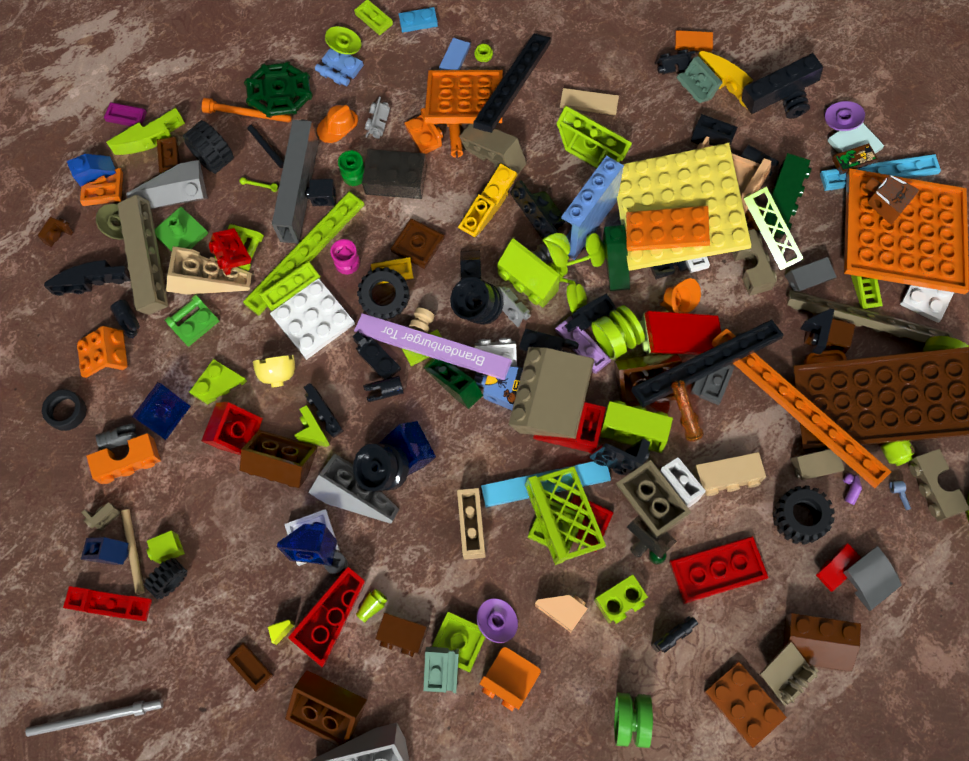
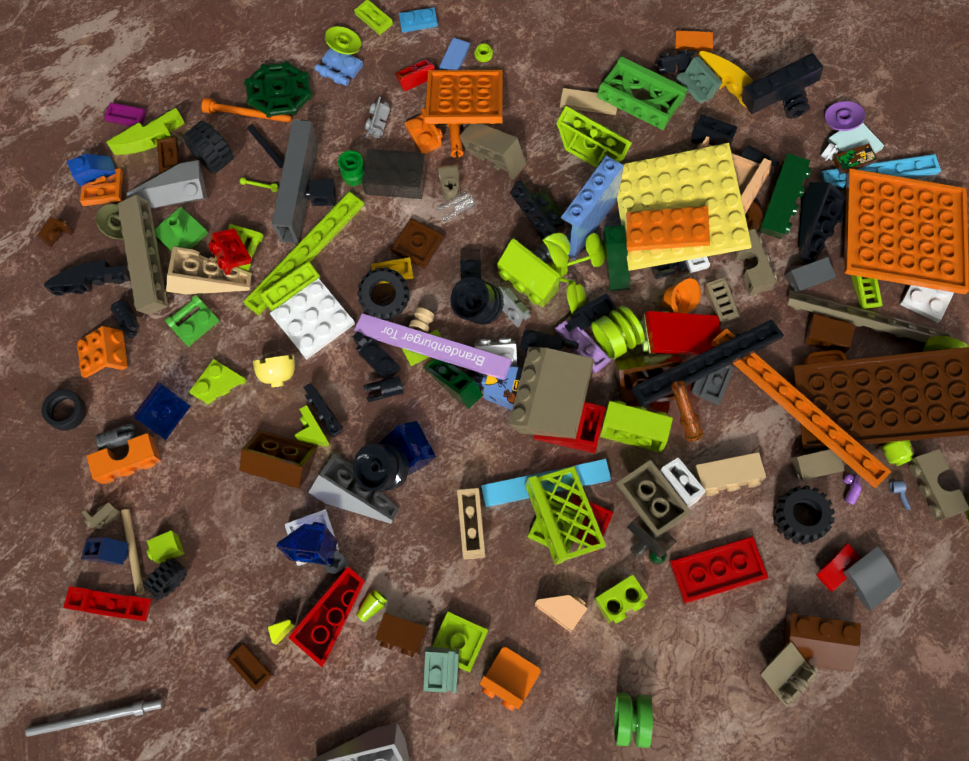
(230, 427): red slope -> none
(325, 708): reddish brown slope -> none
(337, 124): orange piece -> none
(345, 256): dark pink wheel -> none
(414, 74): none -> red slope
(449, 180): none -> dark tan piece
(459, 204): none -> clear hinge
(488, 202): yellow slope -> none
(502, 615): medium lavender dish -> none
(511, 83): black plate -> none
(621, 461): black bracket -> none
(636, 77): none -> bright green fence
(680, 631): black plate -> none
(725, 291): none -> dark tan slope
(745, 705): dark orange plate -> none
(766, 232): fence -> none
(820, 327): black slope -> none
(821, 211): none -> black wedge
(830, 151): none -> white plate
(890, 197): dark orange torso -> none

